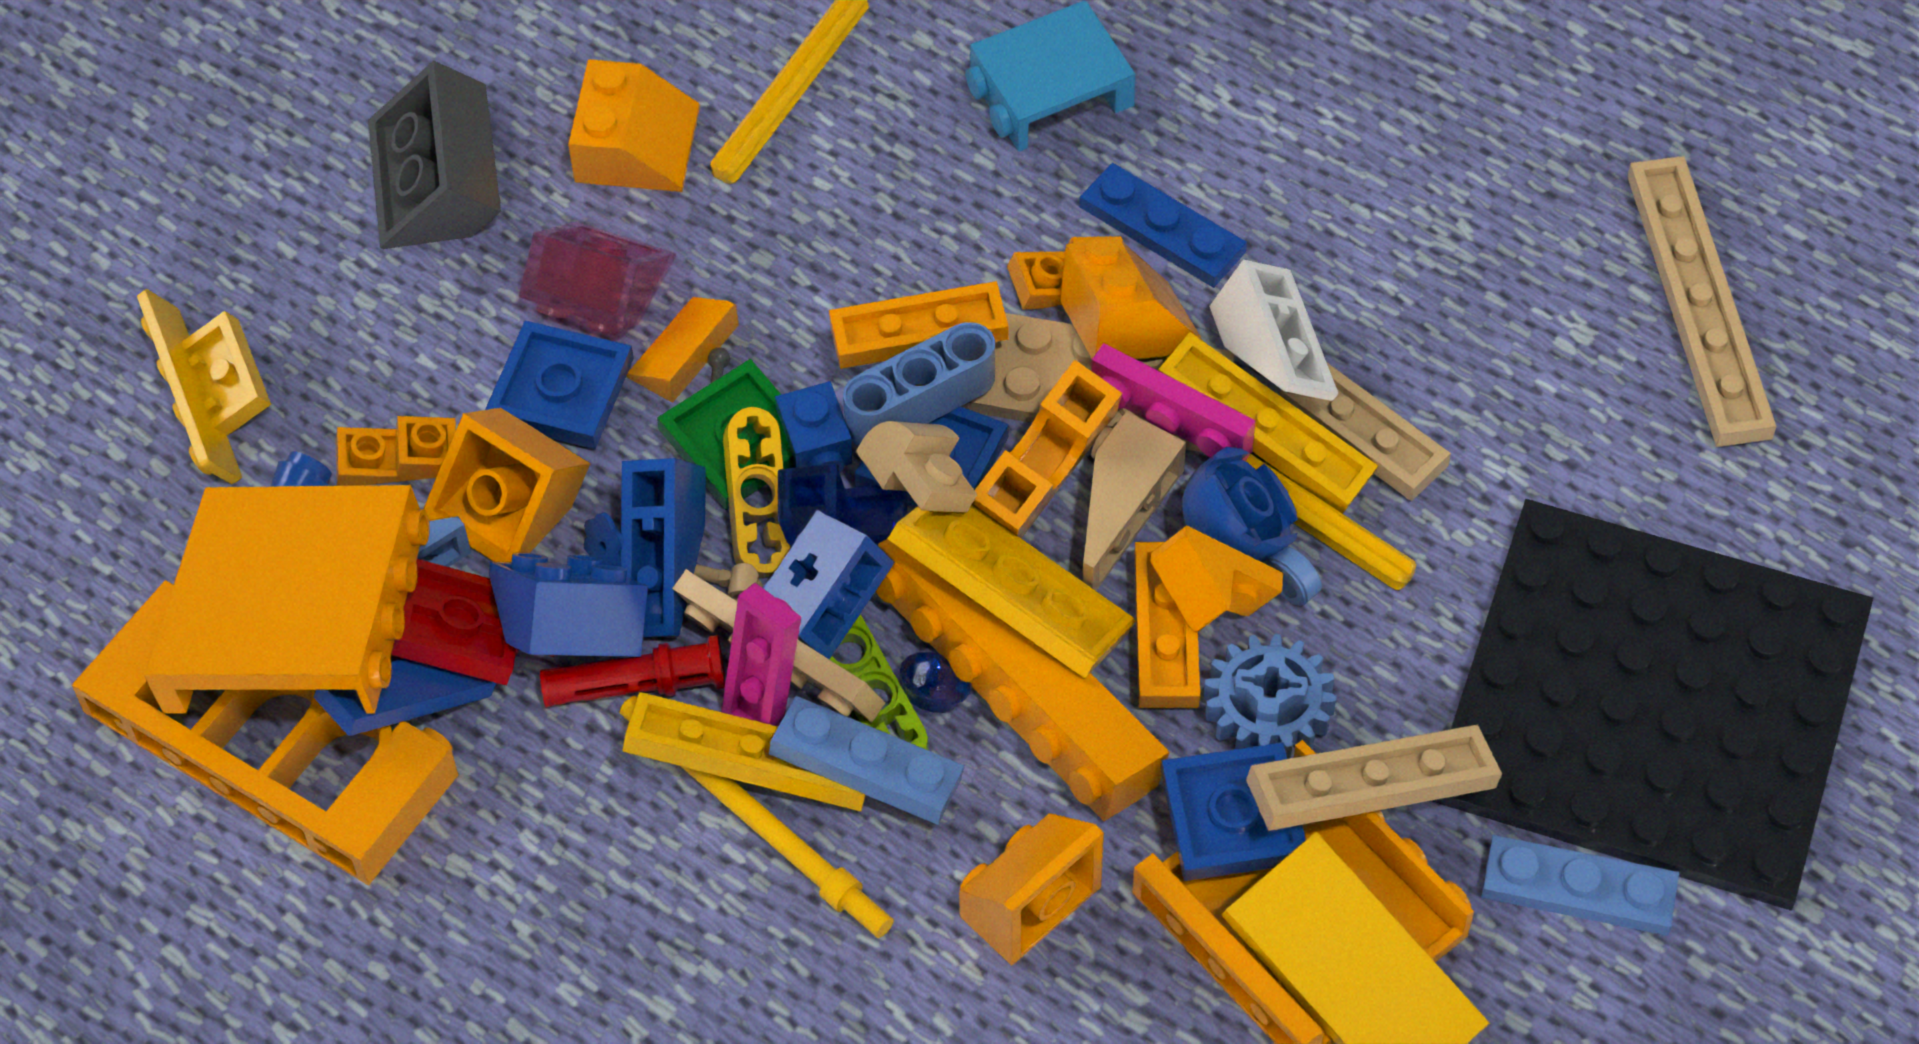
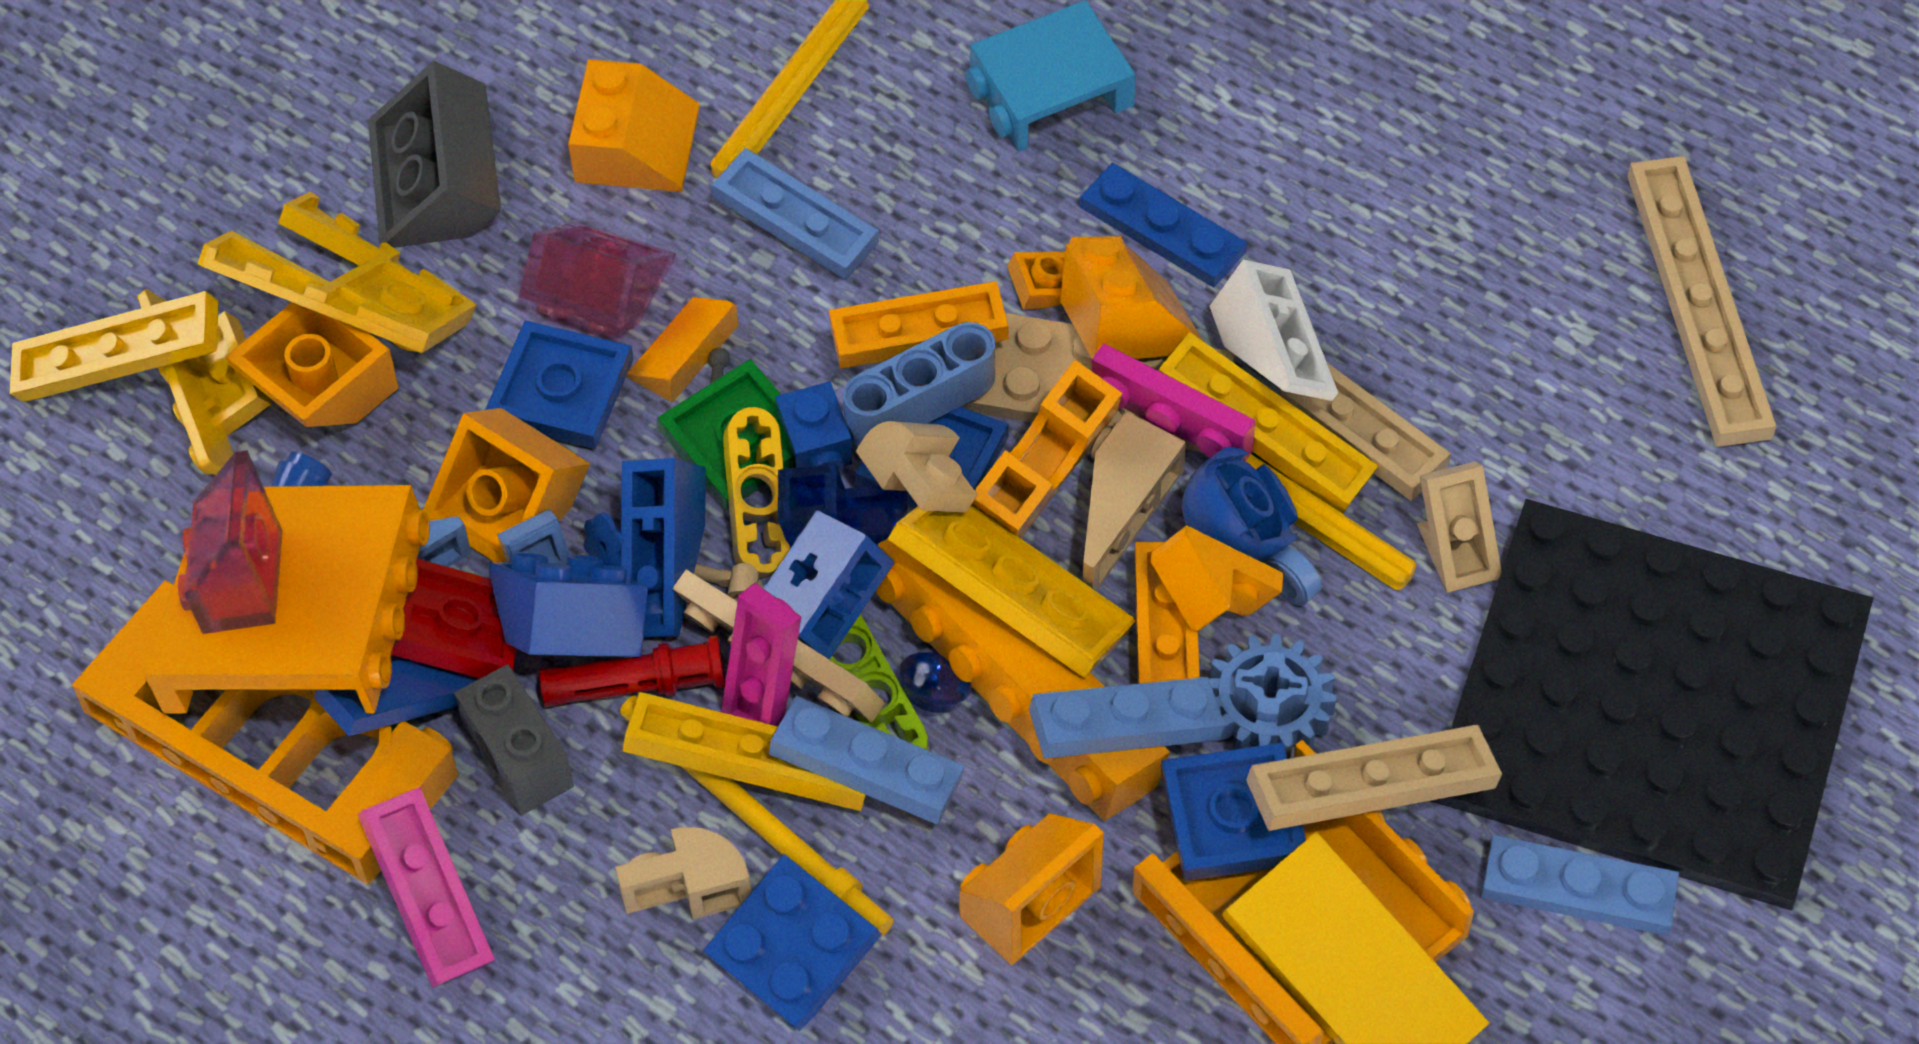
(114, 347): none -> yellow plate
(232, 552): none -> clear pink slope
(317, 367): none -> light orange slope
(374, 296): none -> yellow wing
(393, 455): light orange slope -> none
(426, 887): none -> dark pink plate
(514, 739): none -> dark grey brick
(536, 536): none -> medium blue tile
(700, 868): none -> tan brick
(792, 942): none -> blue plate
(795, 213): none -> medium blue plate
(1126, 717): none -> medium blue plate
(1460, 526): none -> tan slope

